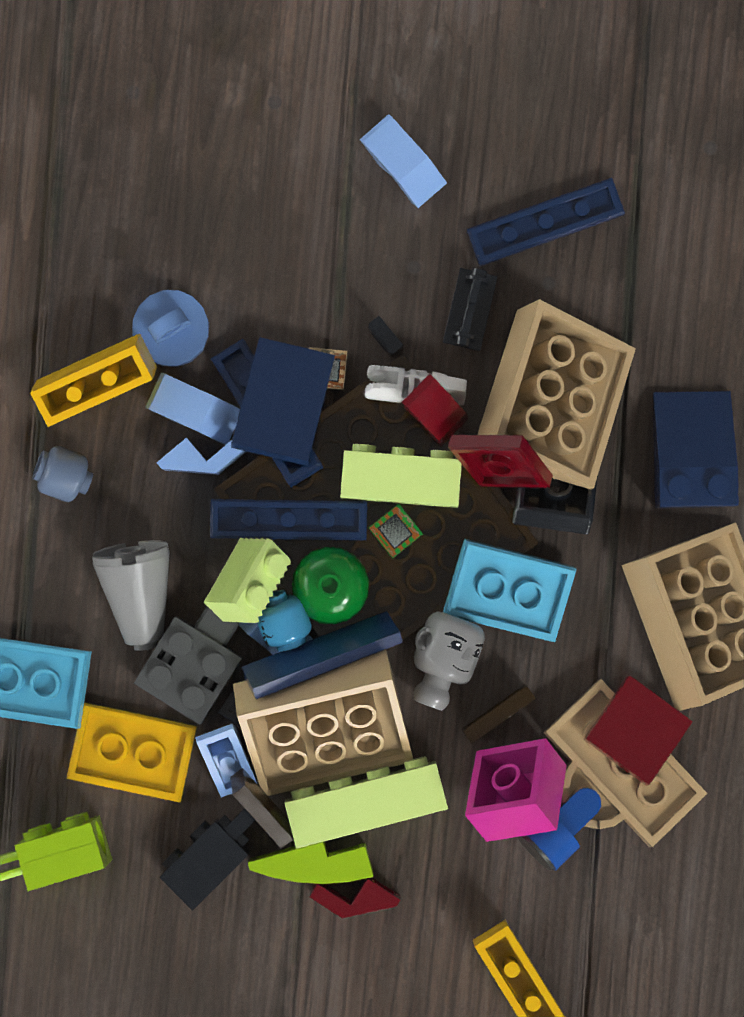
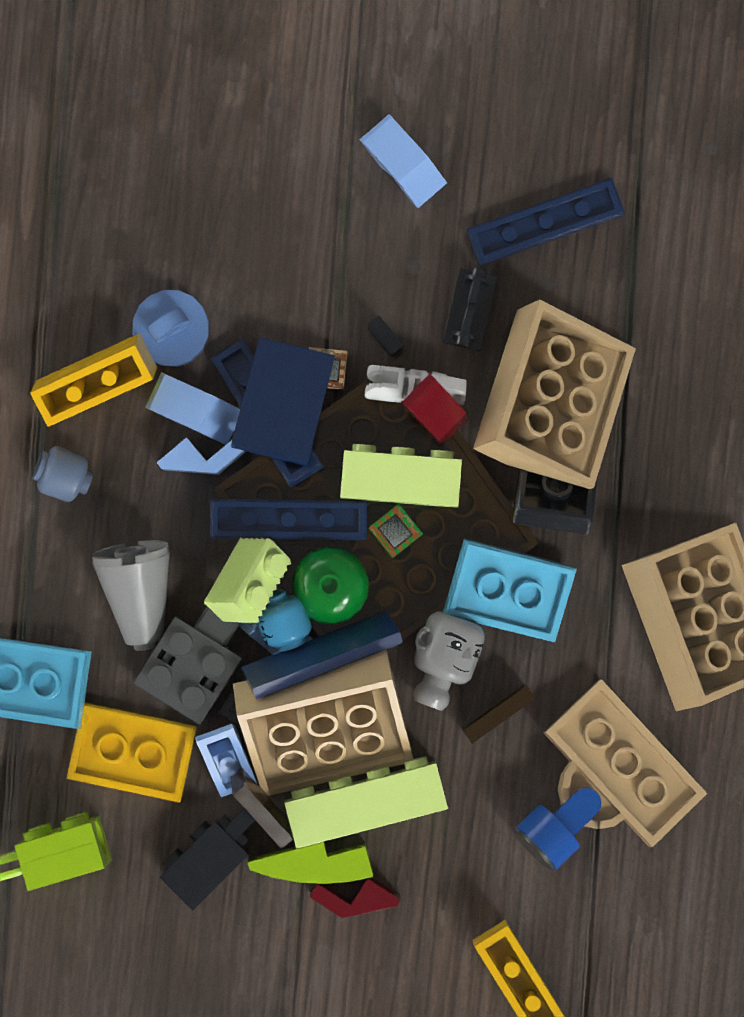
(500, 460): dark red tile -> none
(516, 790): dark pink brick -> none
(638, 730): dark red tile -> none
(694, 450): dark blue slope -> none

